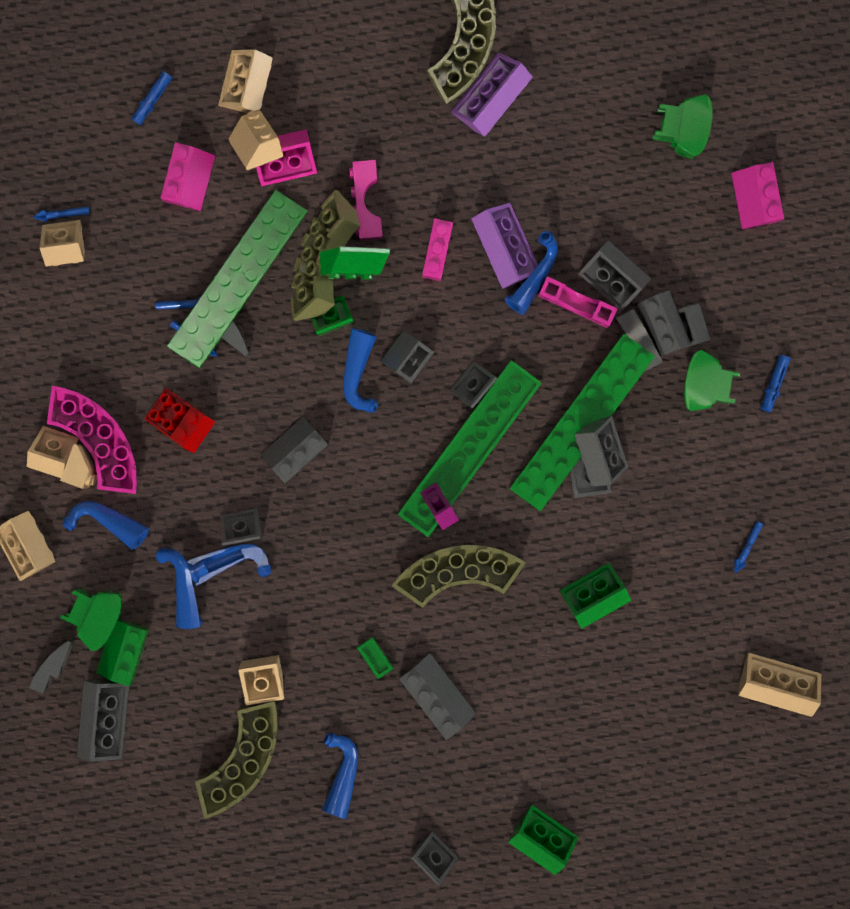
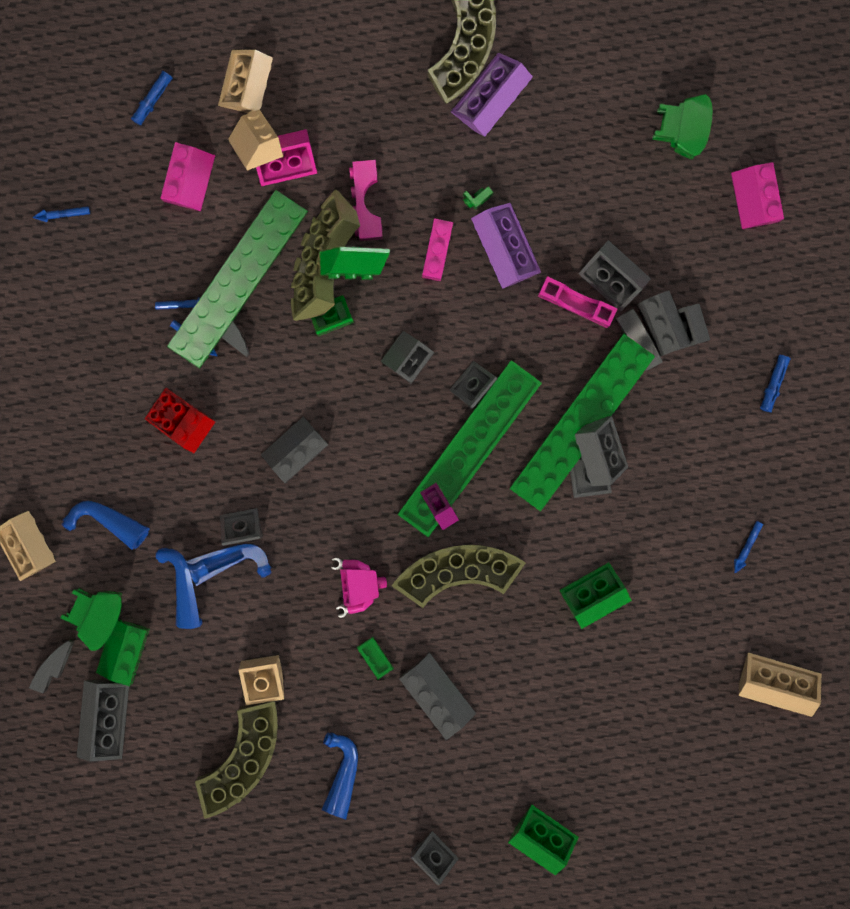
(50, 451): tan slope -> none
(62, 243): tan slope -> none
(79, 468): tan slope -> none
(99, 434): dark pink brick -> none
(358, 353): blue animal -> none
(358, 585): none -> dark pink torso
(480, 197): none -> green bracket
(525, 294): blue animal -> none
(706, 382): green piece -> none

